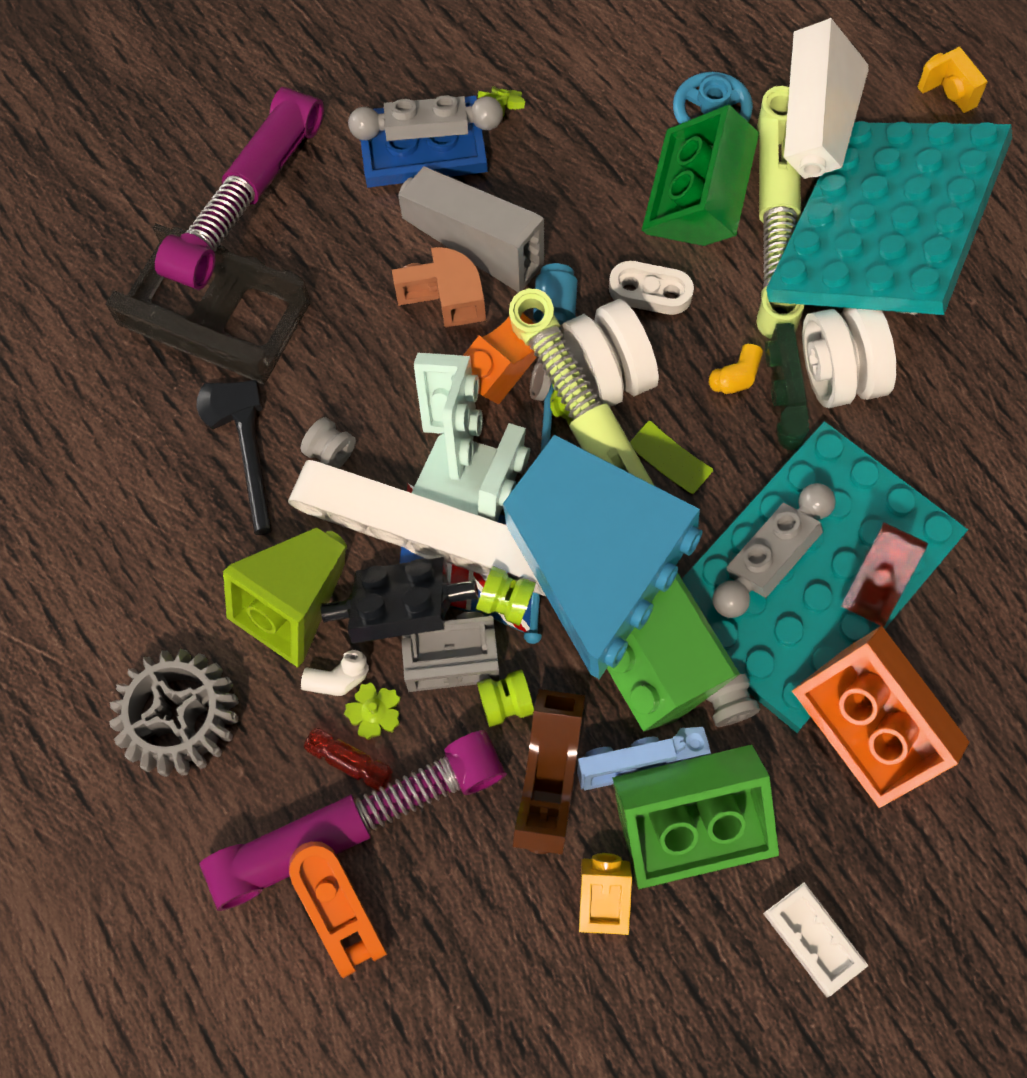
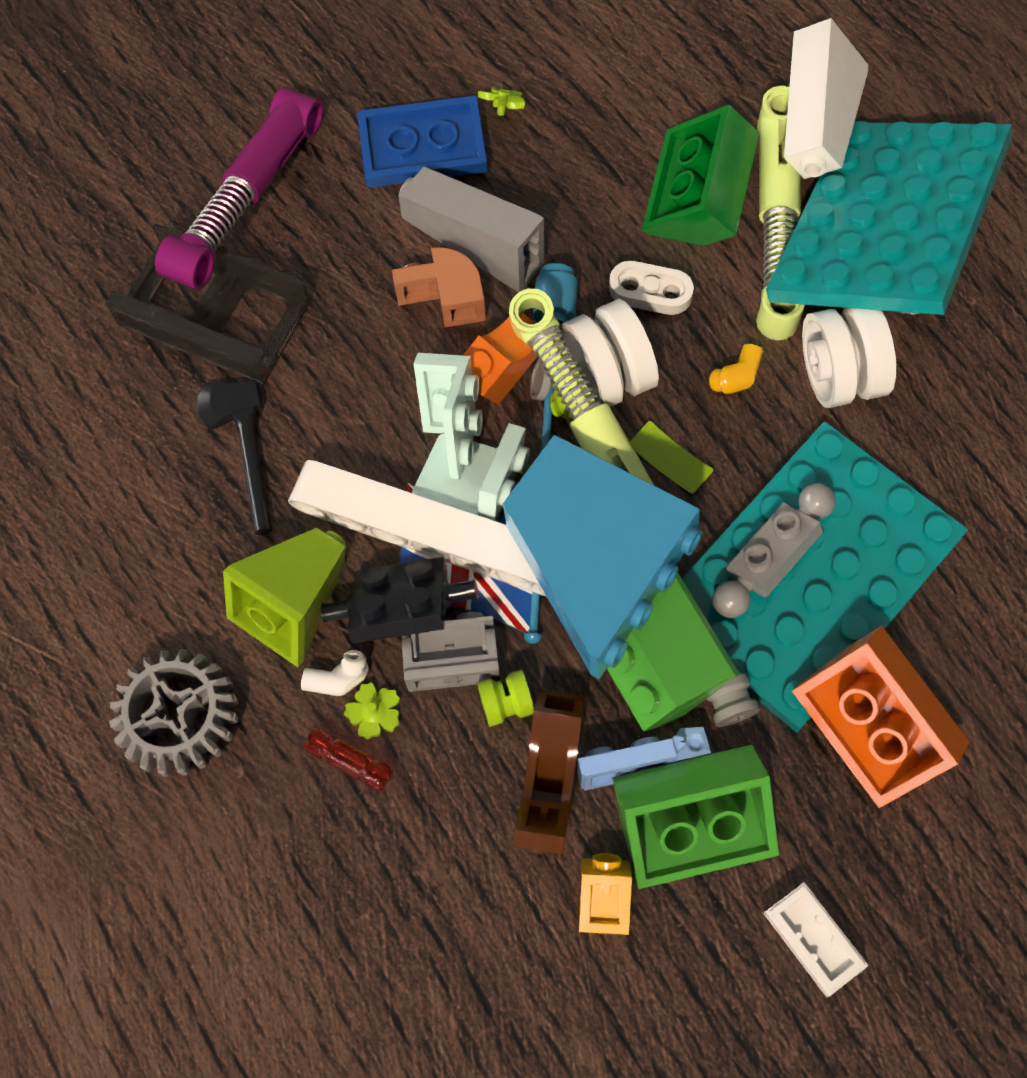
(246, 869): magenta piece -> none
(327, 443): light grey wheel -> none
(333, 906): orange plate -> none
(425, 118): light grey plate -> none
(505, 595): lime wheel -> none
(714, 92): dark azure piece -> none
(788, 387): clear green hinge -> none
(884, 574): clear red slope -> none
(957, 75): yellow bracket -> none

